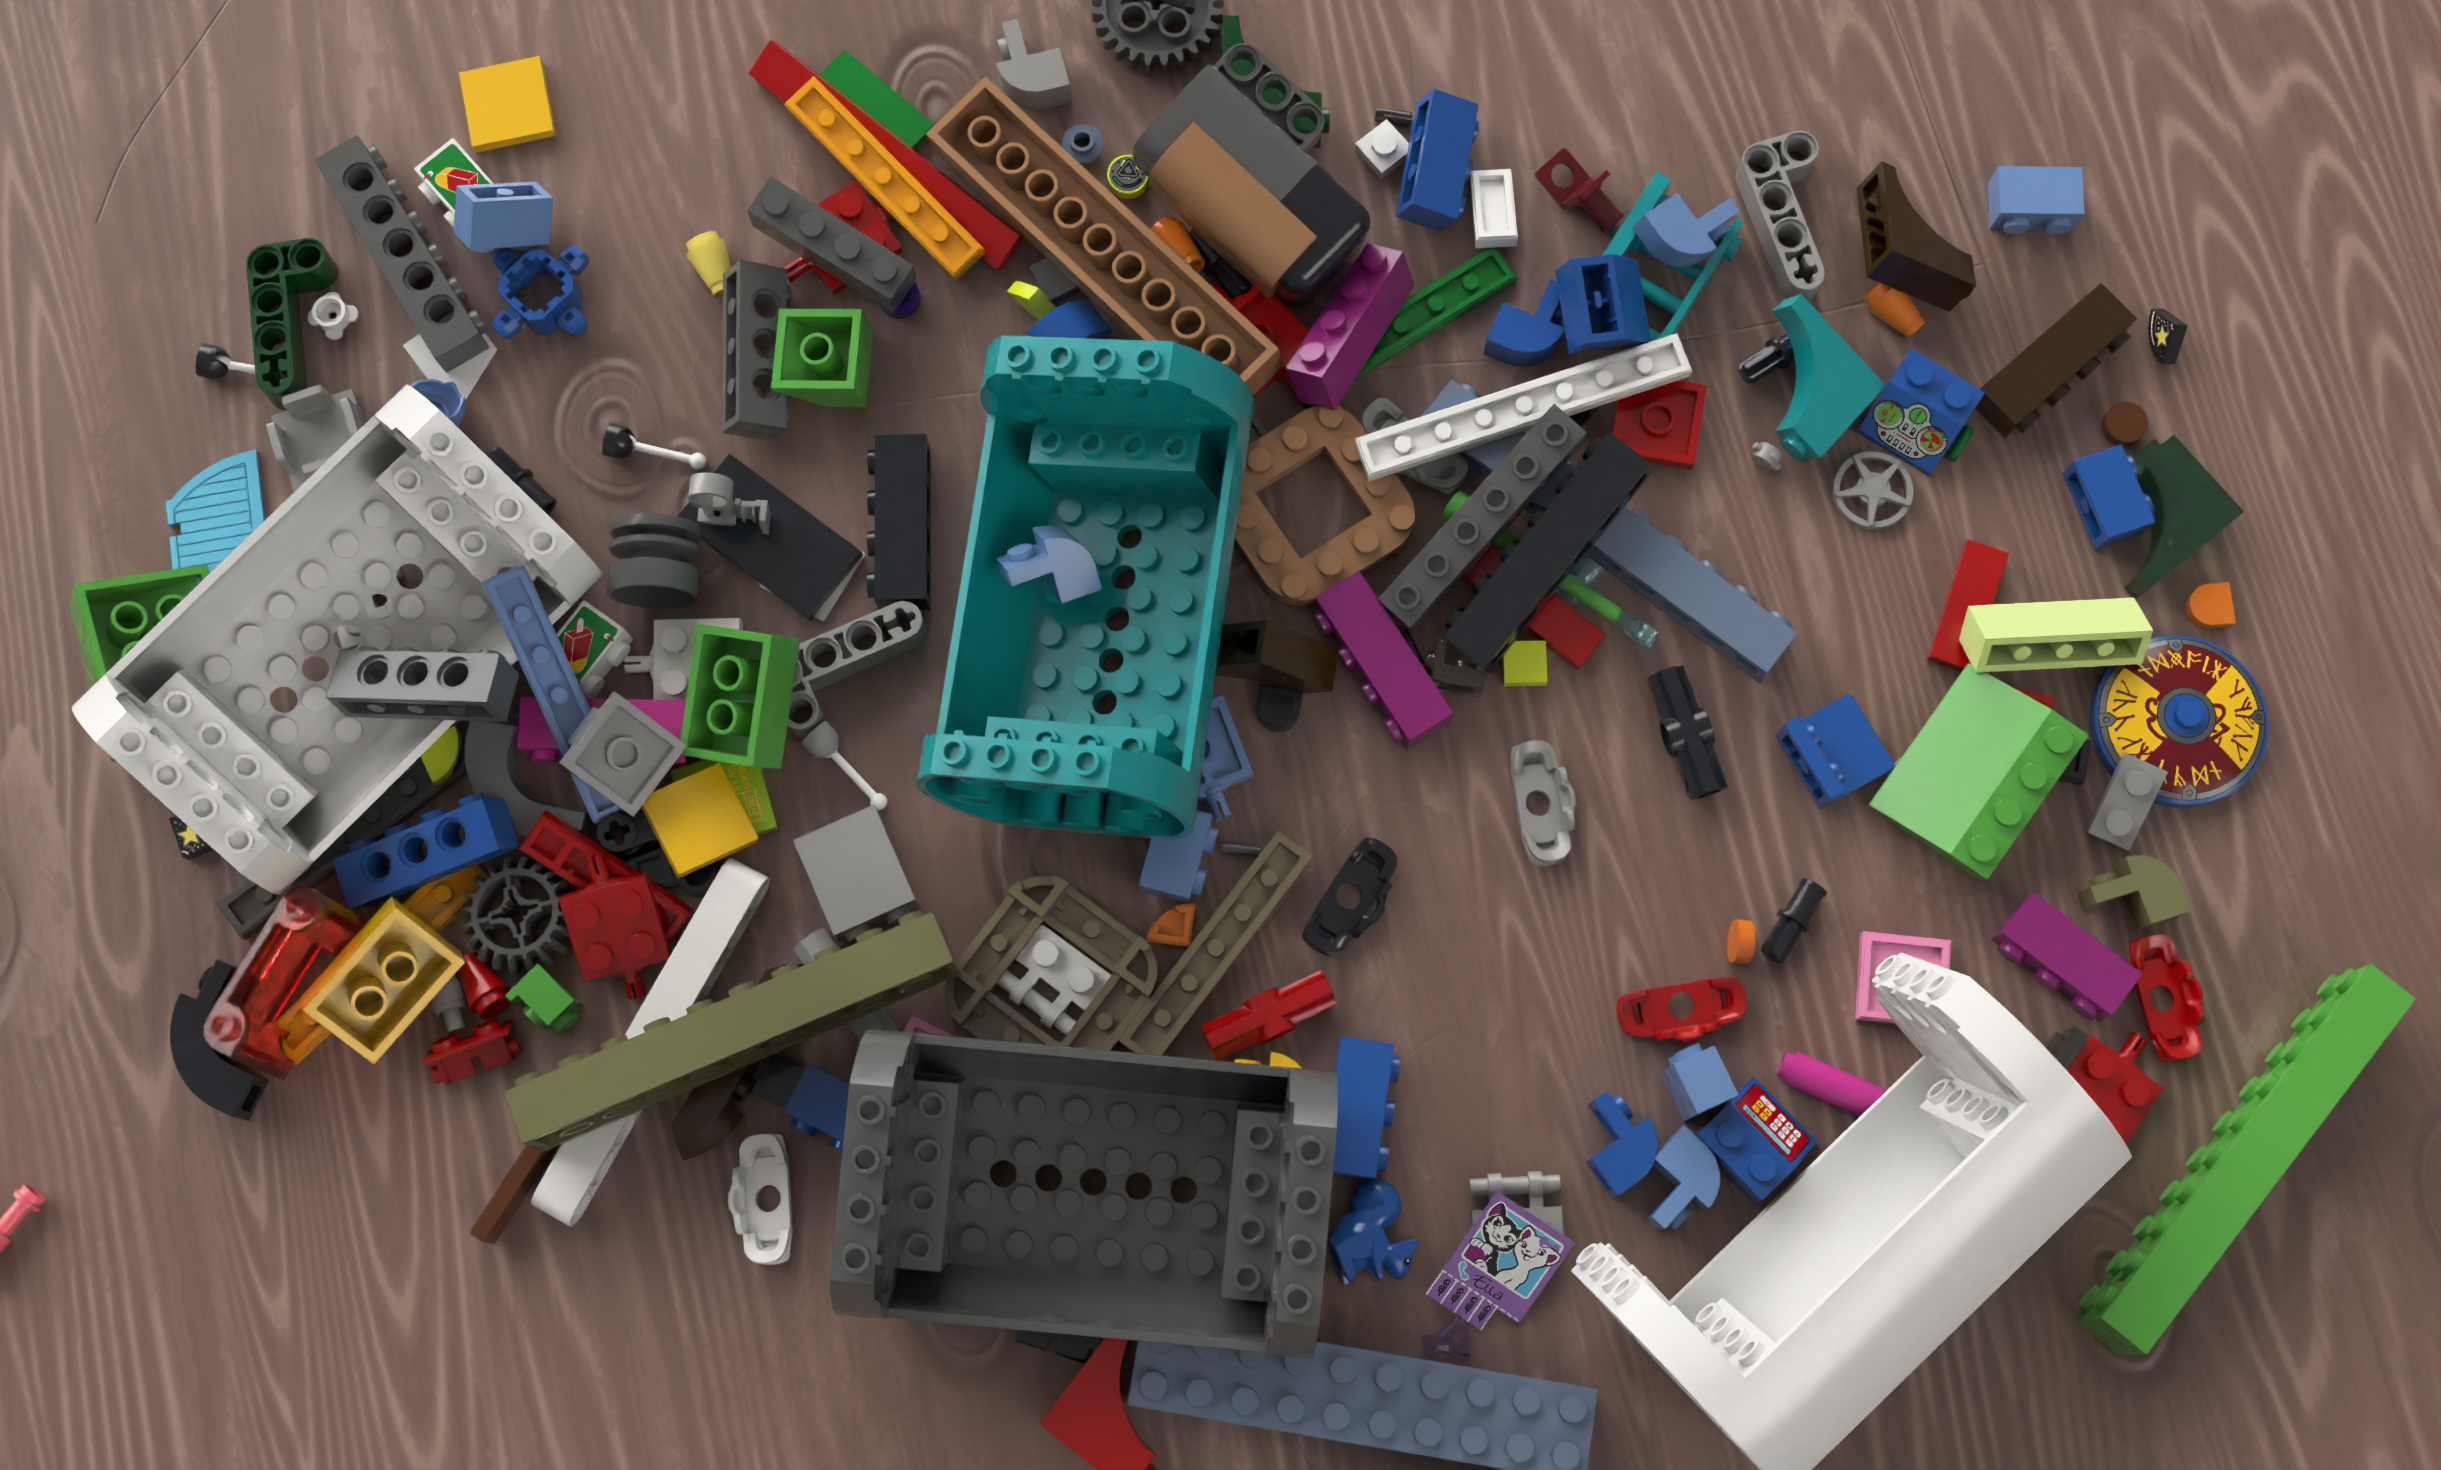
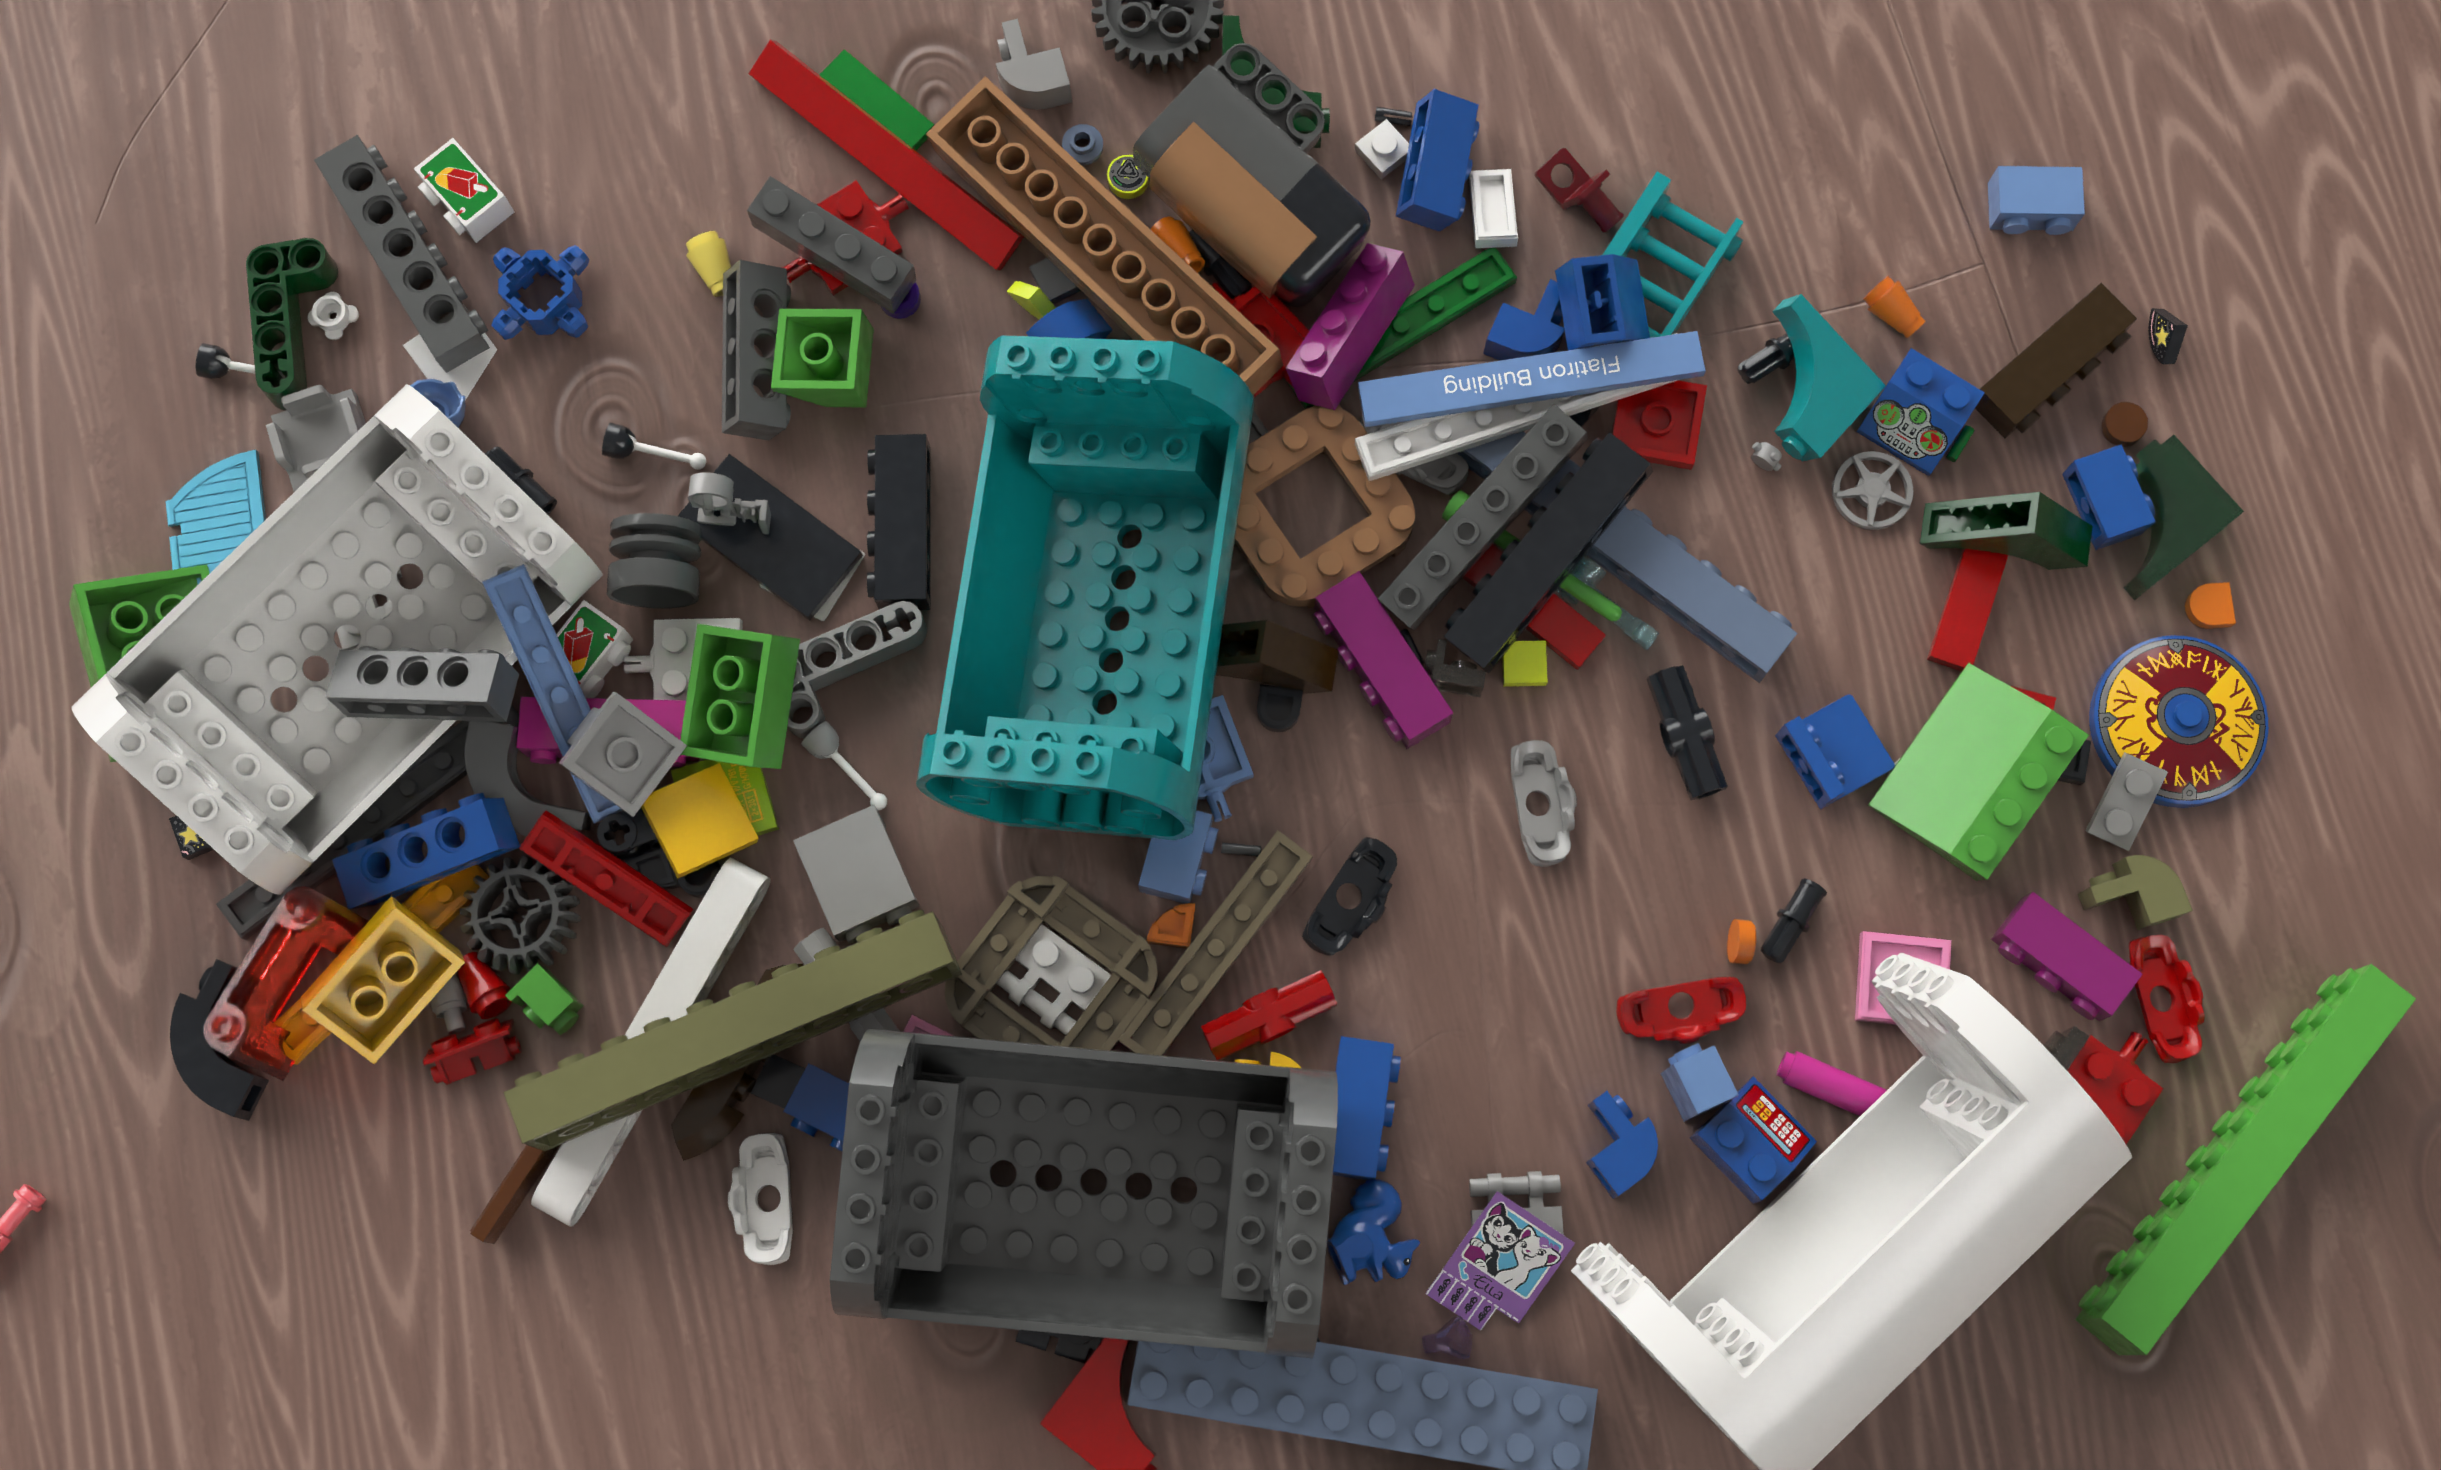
(443, 755): neon yellow tile -> none
(503, 216): medium blue brick -> none
(507, 104): yellow tile -> none
(615, 926): red plate -> none
(885, 178): light orange tile -> none
(1059, 557): medium blue brick -> none
(1531, 379): none -> medium blue tile
(1678, 237): medium blue brick -> none
(1692, 1172): medium blue brick -> none
(1789, 221): light grey beam -> none
(1905, 249): dark brown arch -> none
(2012, 525): none -> dark green arch
(2055, 635): yellowish green brick -> none

